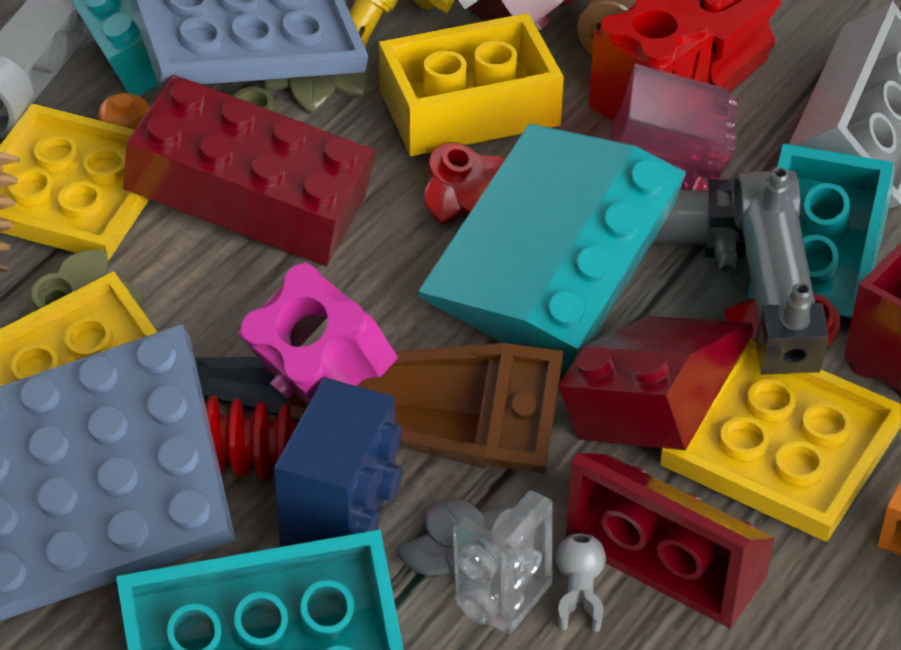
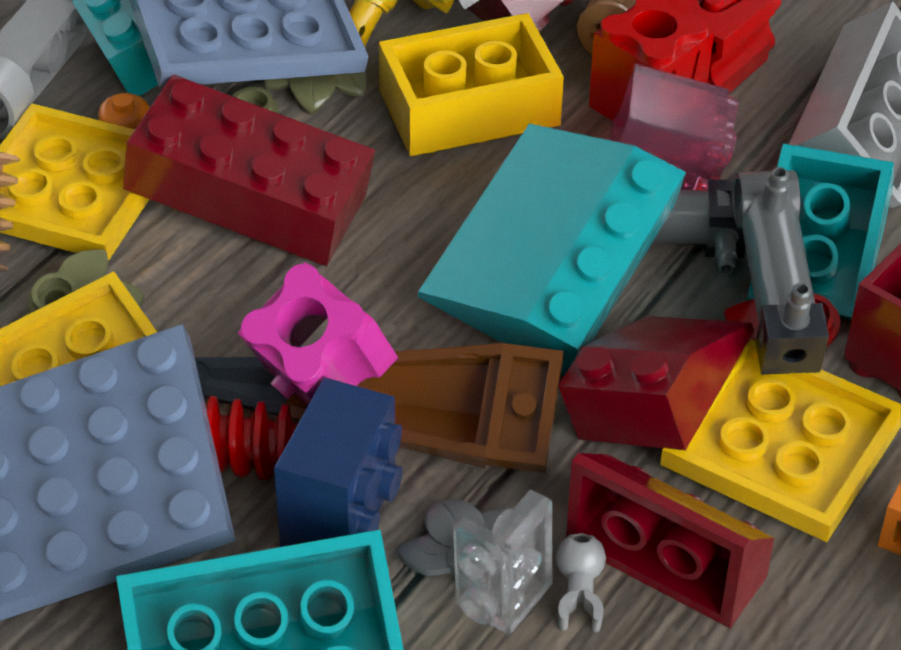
(457, 188): red plate -> none

